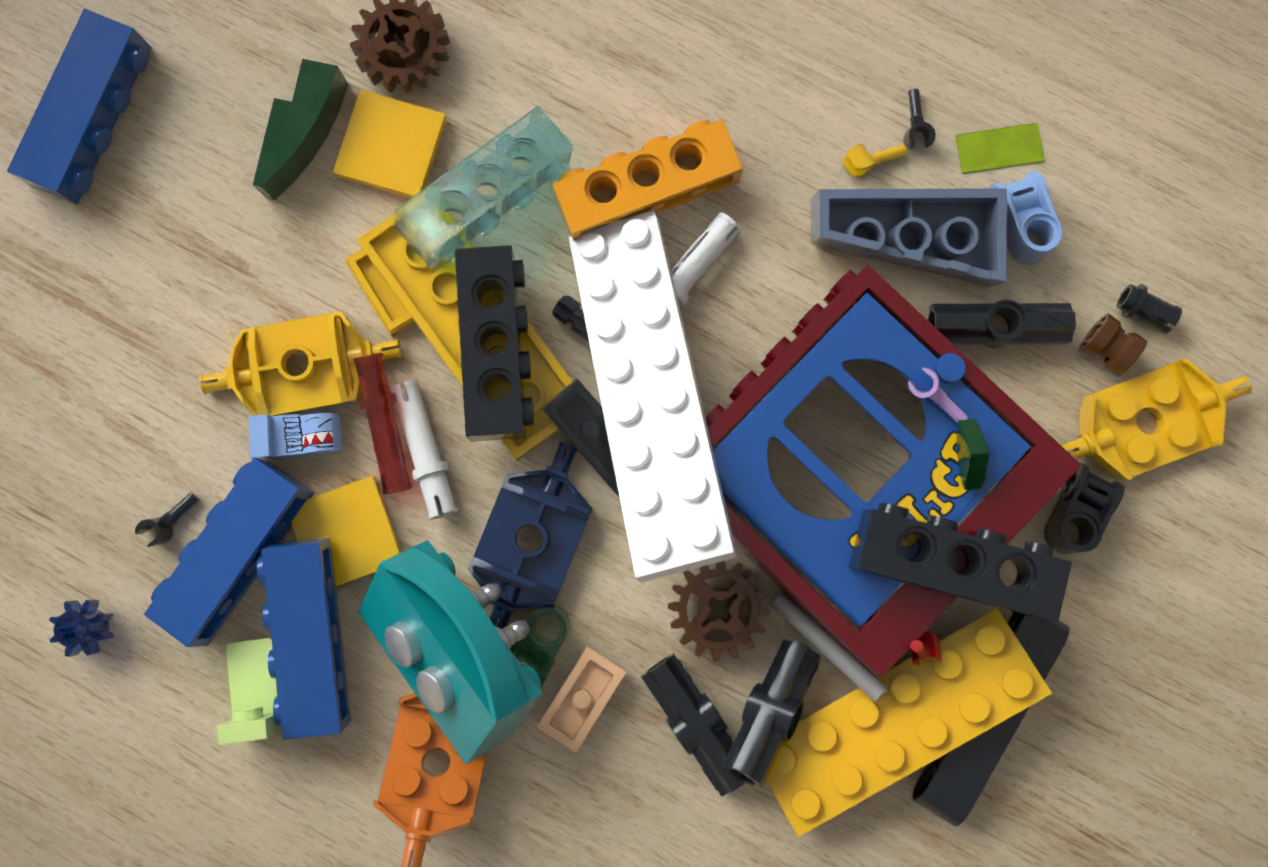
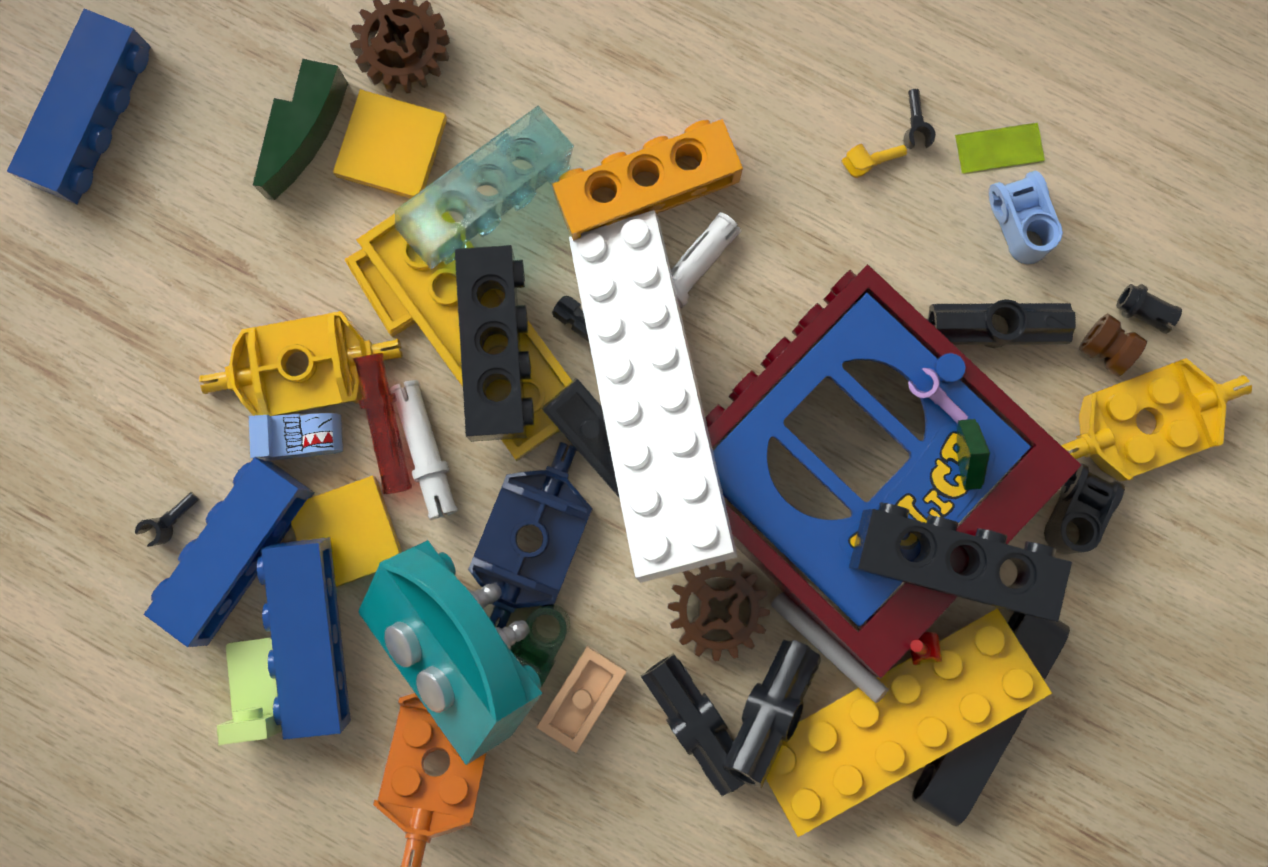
(75, 638): clear blue gear -> none
(923, 229): sand blue wedge -> none

